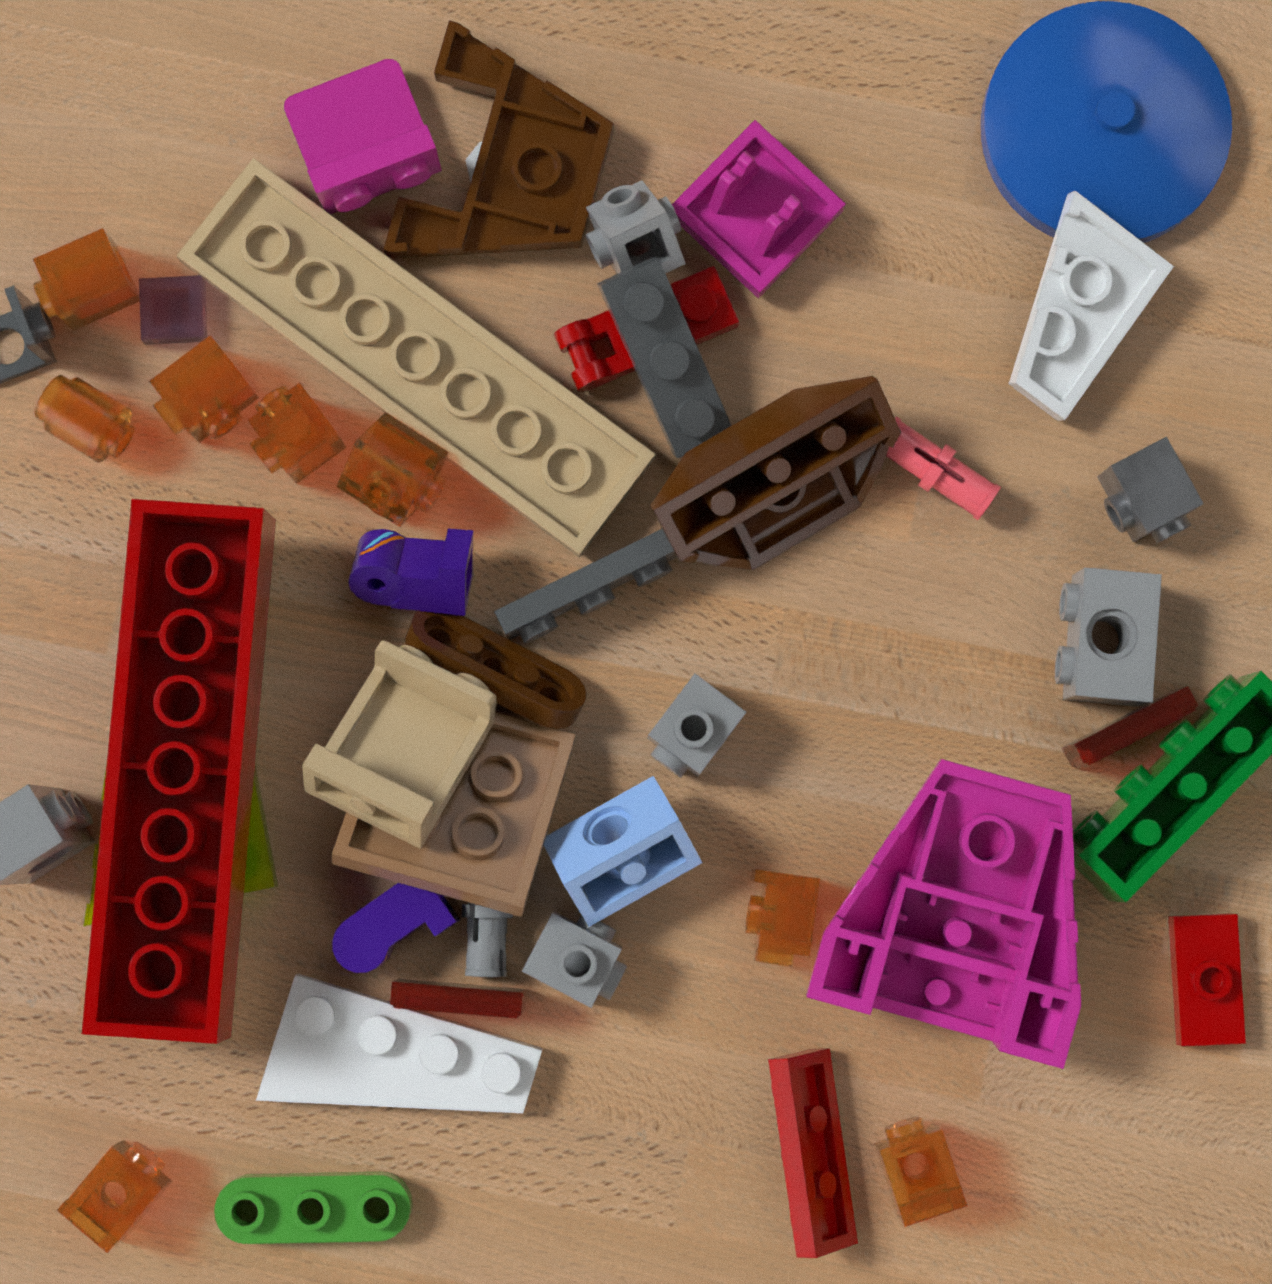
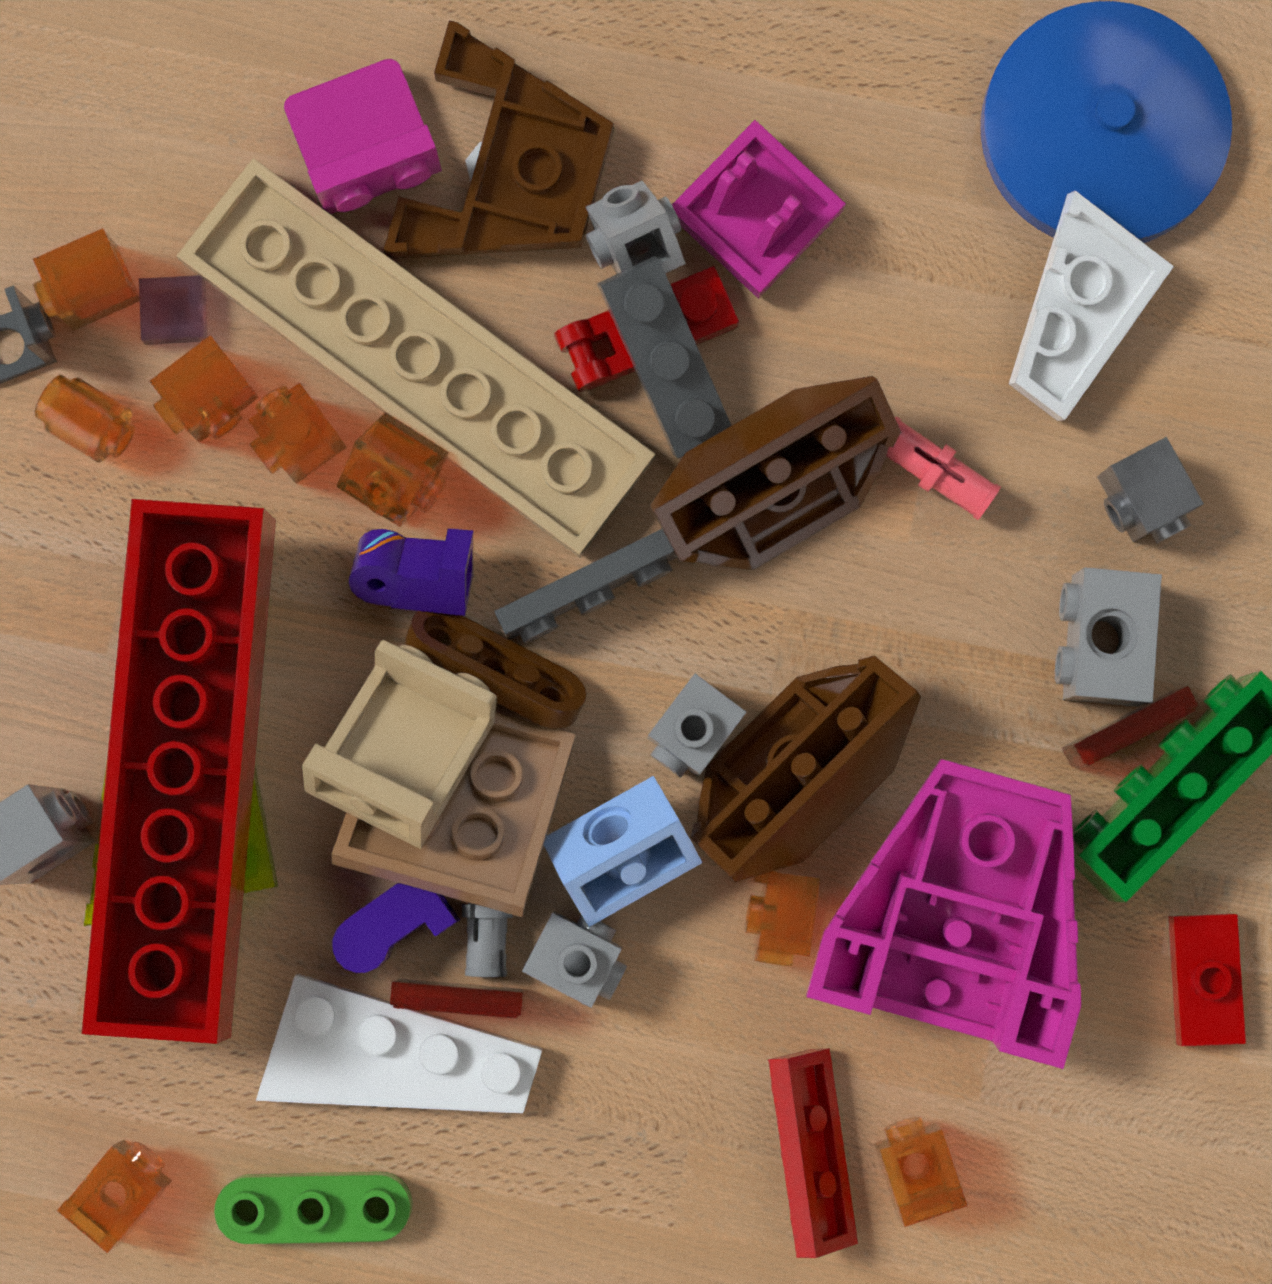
(803, 767): none -> reddish brown wedge

